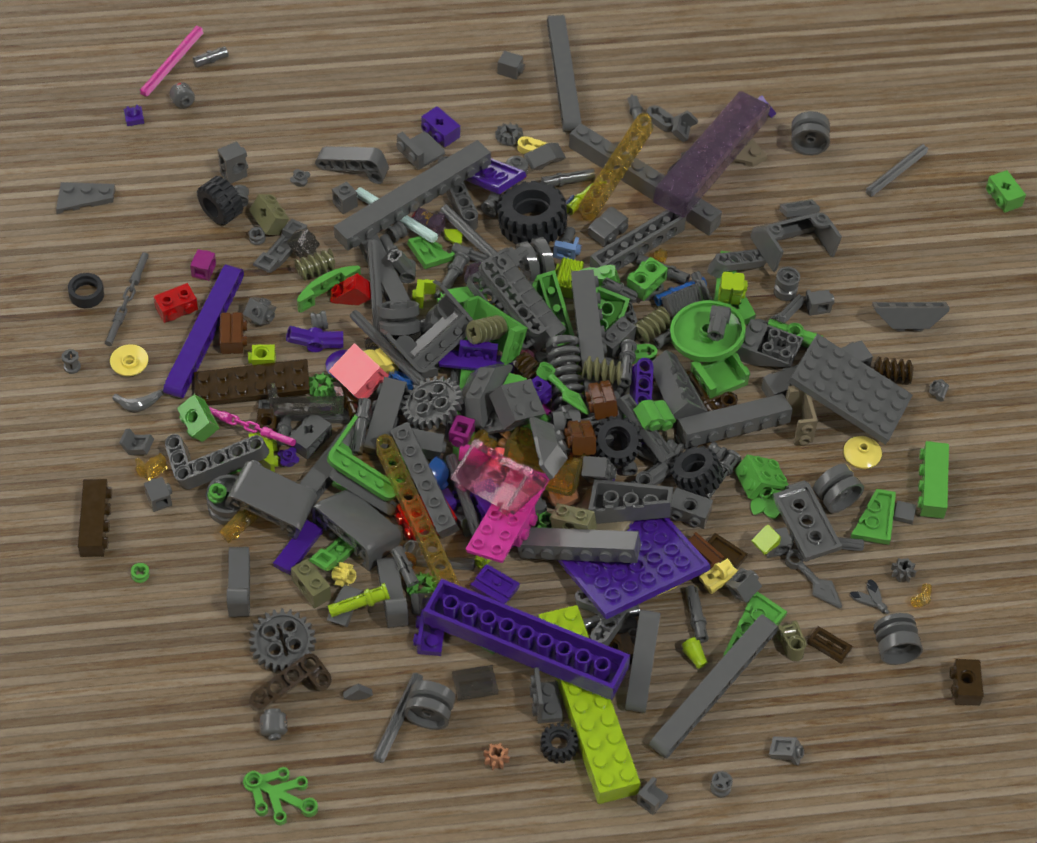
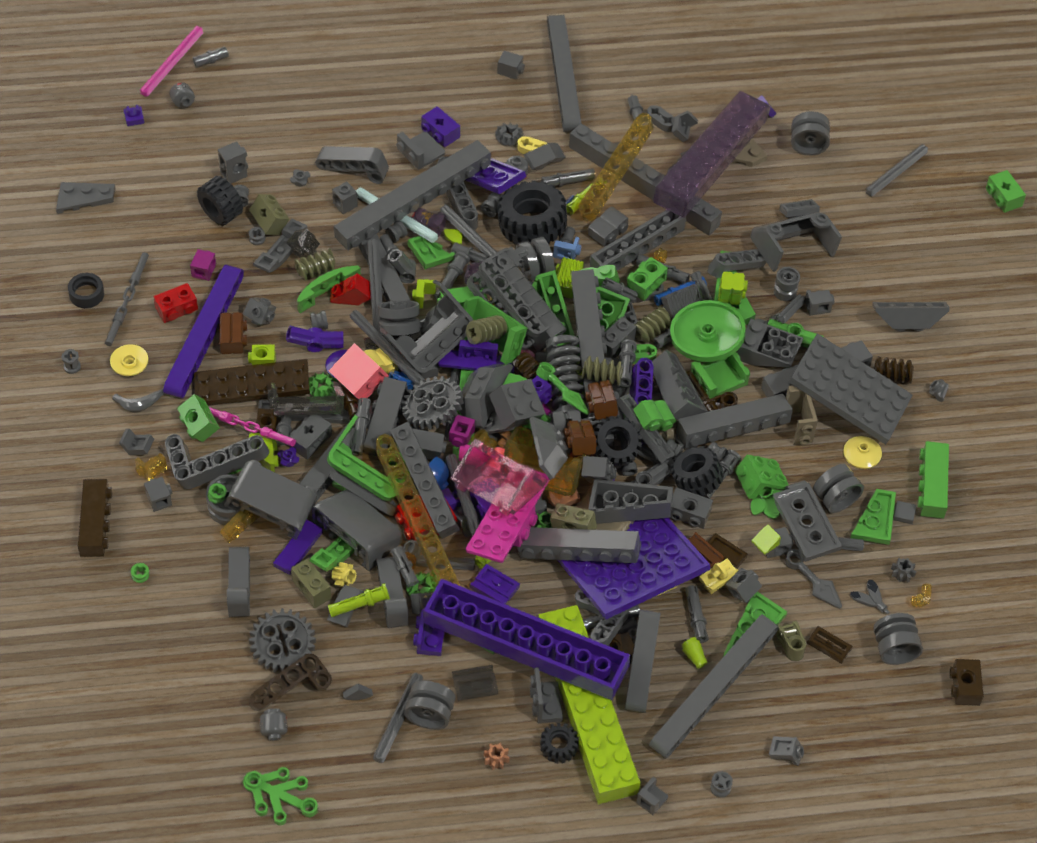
(718, 320): dark grey piece -> none

